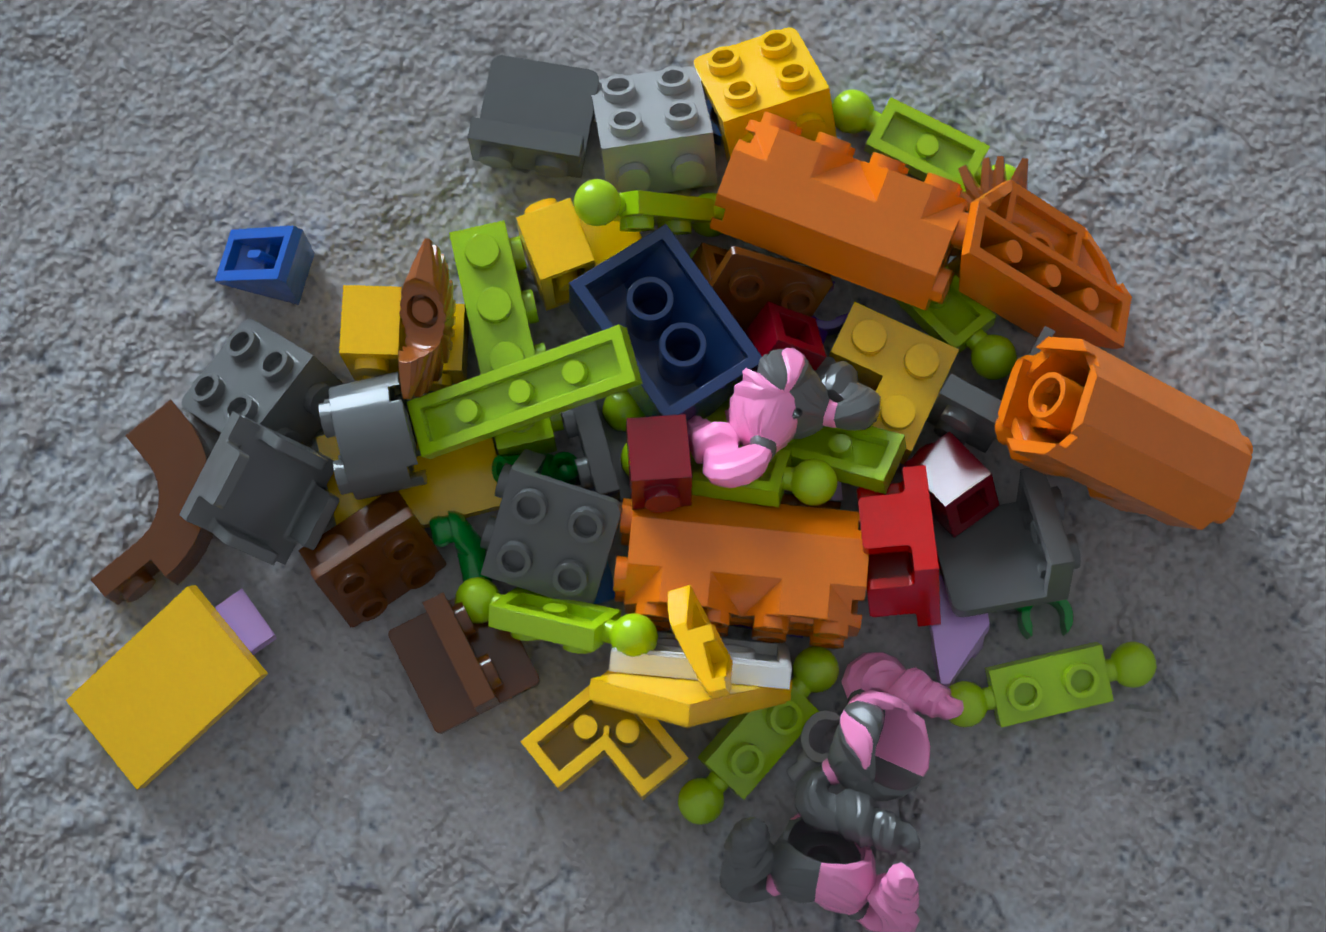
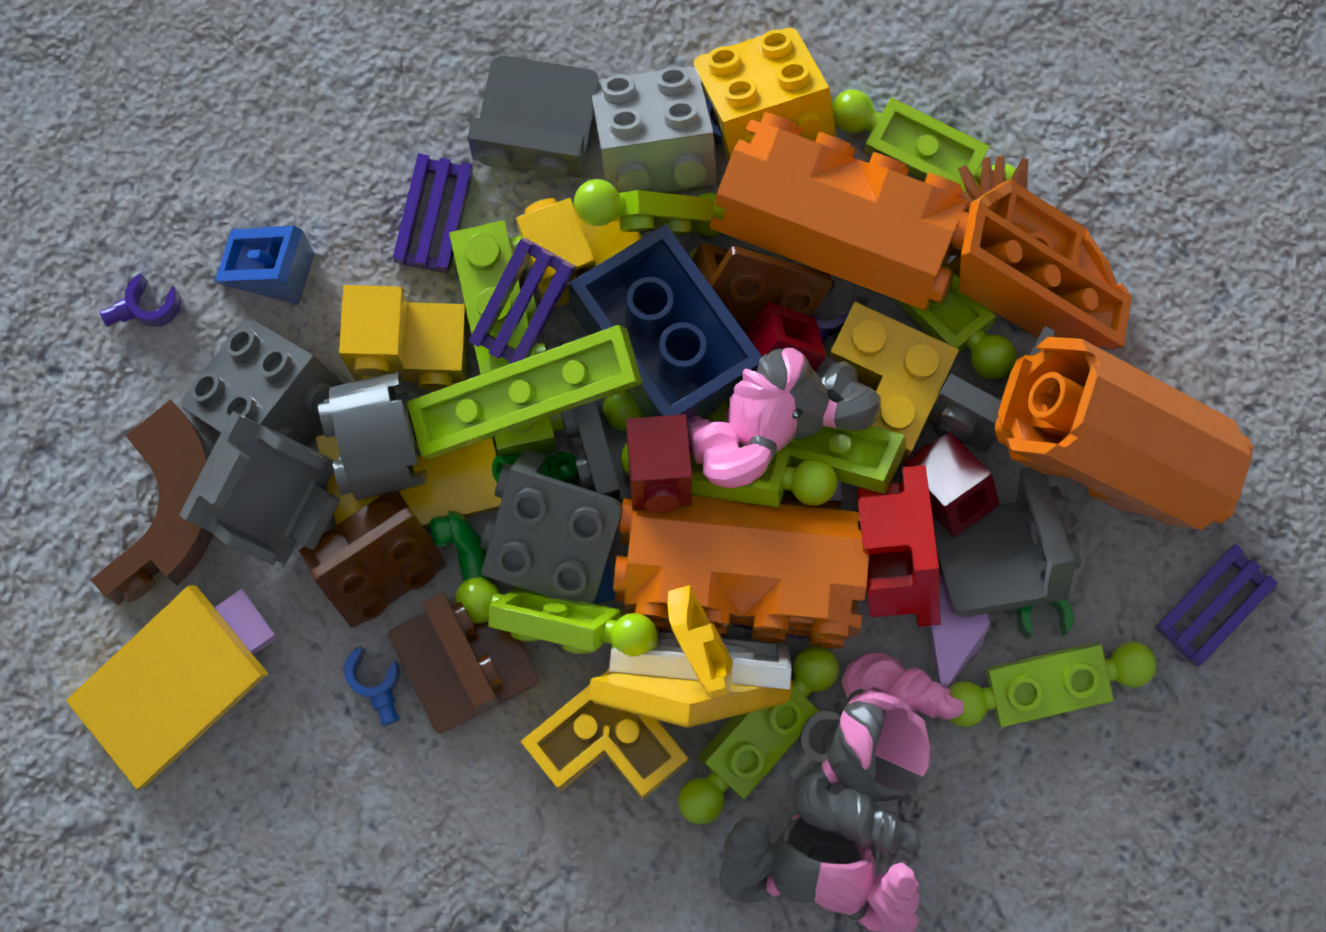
(129, 307): none -> dark purple piece
(381, 695): none -> blue piece
(427, 320): dark orange hair -> none
(443, 170): none -> dark purple tile
(499, 345): none -> dark purple tile
(1248, 571): none -> dark purple tile

